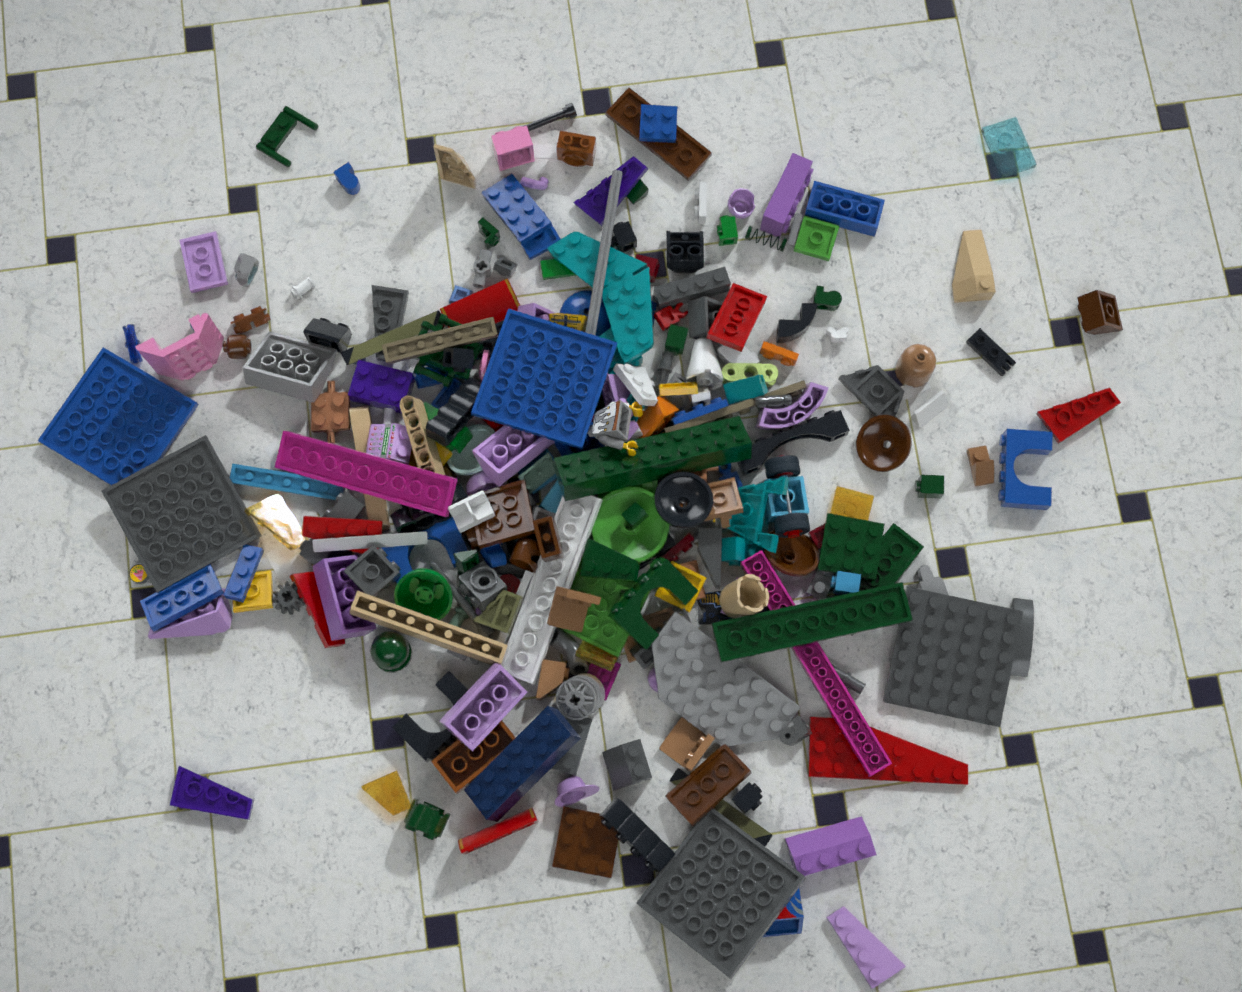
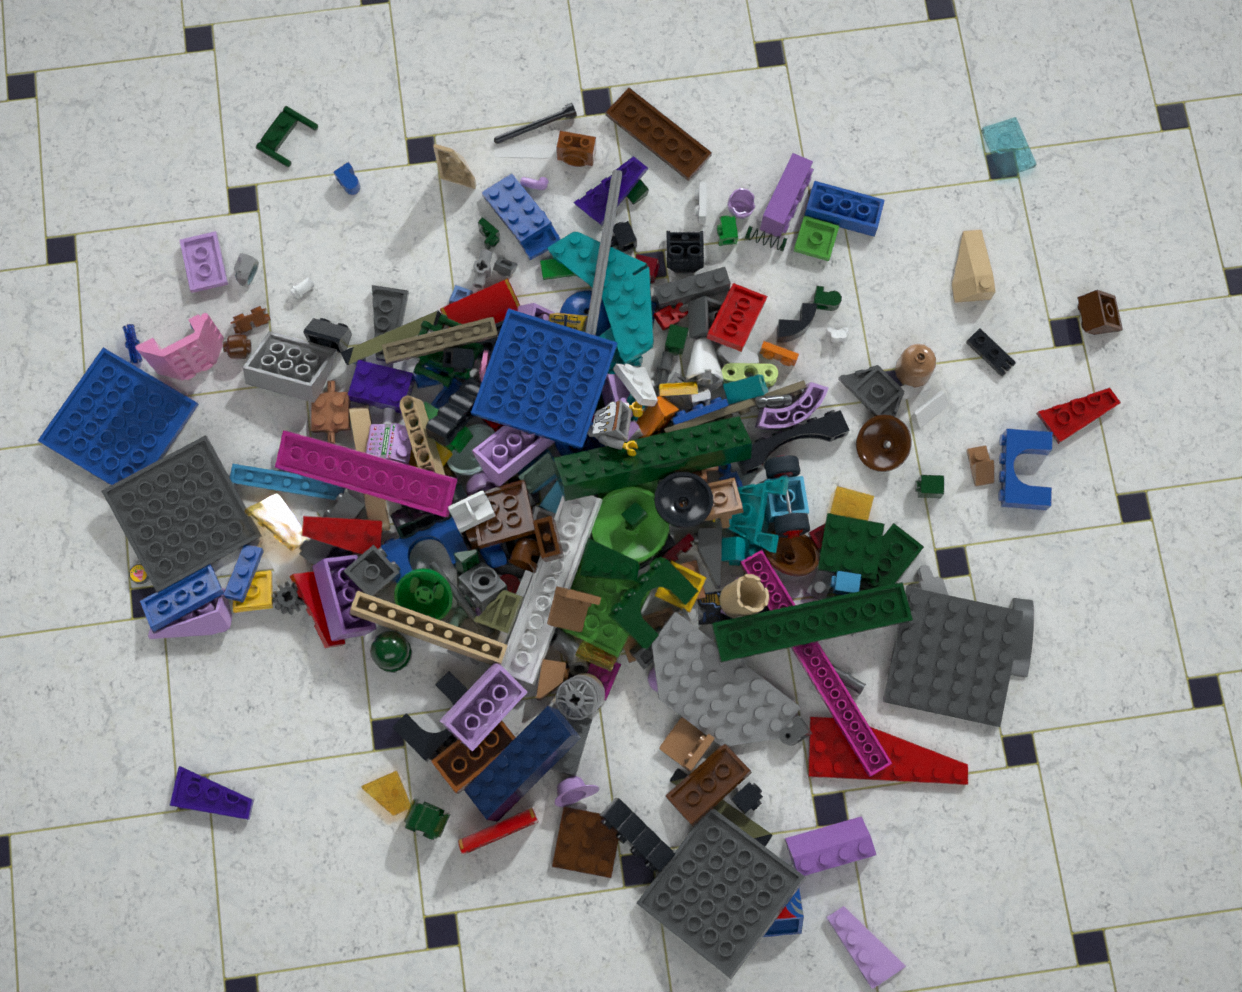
(364, 542): white sticker -> none
(513, 147): bright pink brick -> none
(627, 764): dark grey slope -> none
(658, 123): blue plate -> none
(794, 230): light grey tile -> none

